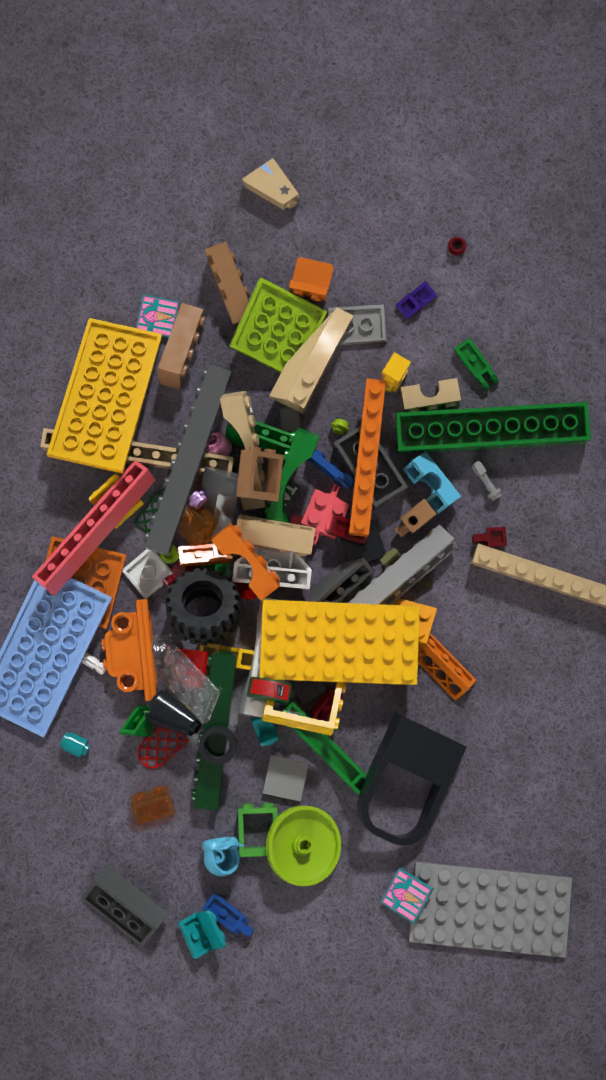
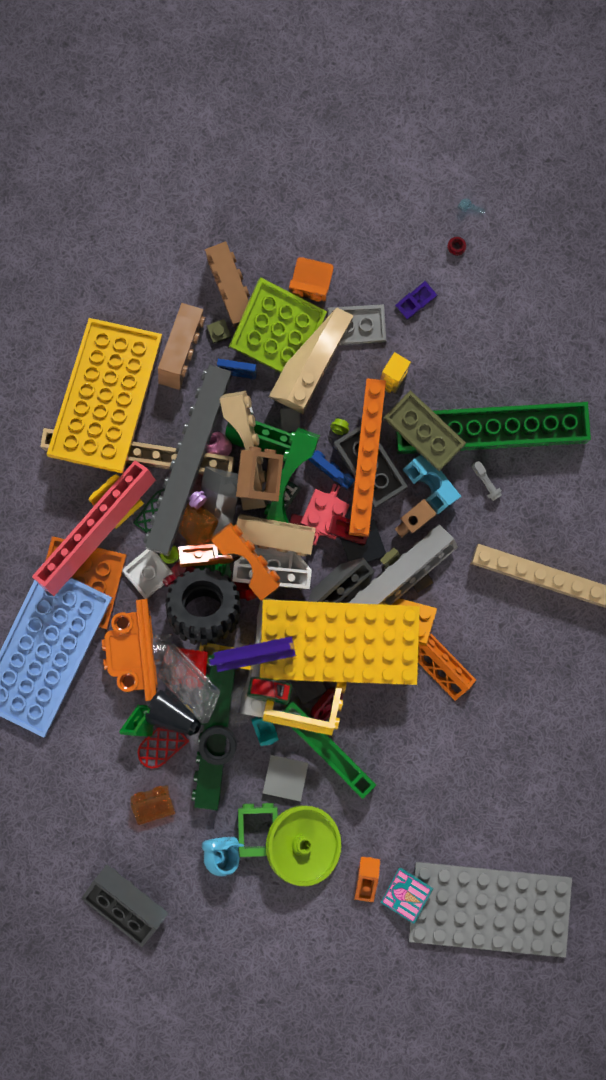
(75, 744): teal brick -> none
(93, 663): white axle -> none
(157, 315): tile -> none
(201, 933): teal bracket -> none
(218, 331): none -> olive plate
(228, 915): blue hinge -> none
(238, 369): none -> blue tile
(253, 654): none -> dark purple fence
(272, 184): tan slope -> none
(367, 879): none -> orange slope
(421, 753): black window -> none
(424, 430): none -> olive tile
(447, 396): tan arch -> none
(466, 203): none -> clear light blue hand
(475, 362): green hinge -> none
(494, 537): dark red plate -> none

